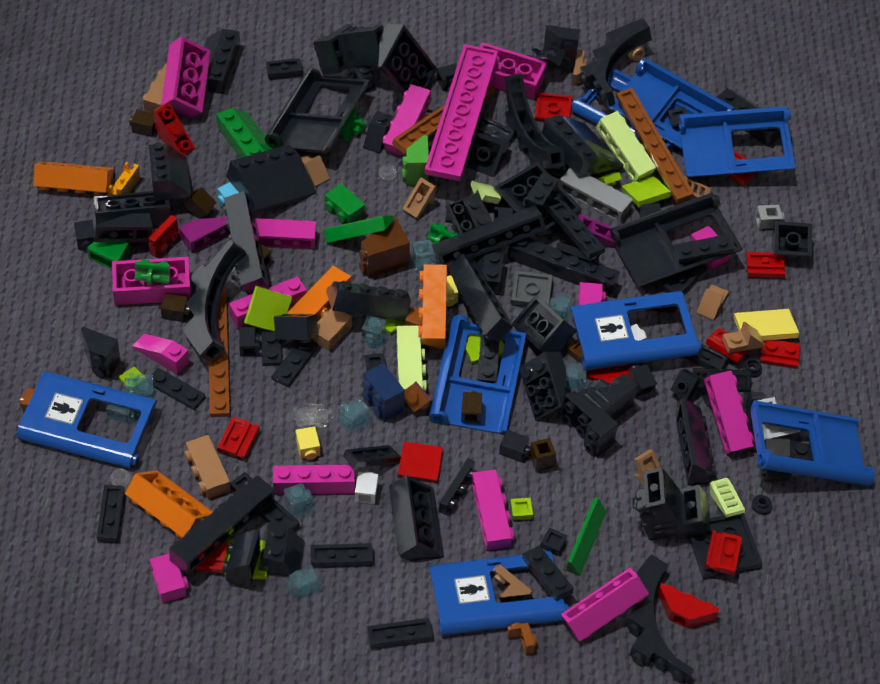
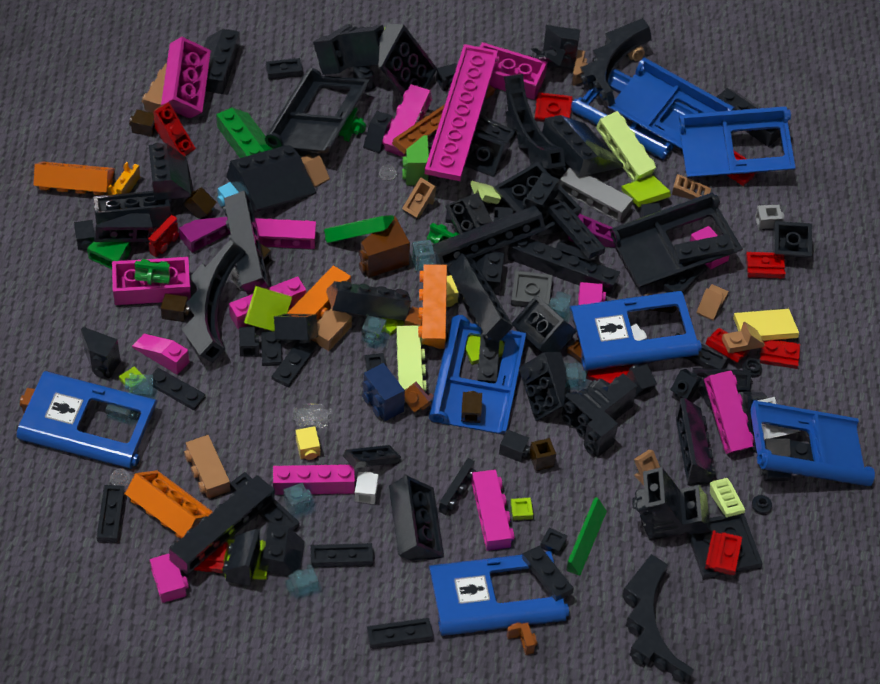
(219, 368): dark orange plate -> none
(238, 438): red plate -> none
(344, 204): green brick -> none
(353, 414): clear light blue brick -> none
(420, 462): red tile -> none
(514, 587): medium nougat slope -> none
(605, 604): dark pink brick -> none
(610, 179): lime plate -> none
(654, 145): dark orange plate -> none
(674, 116): black plate -> none
(685, 608): red slope -> none

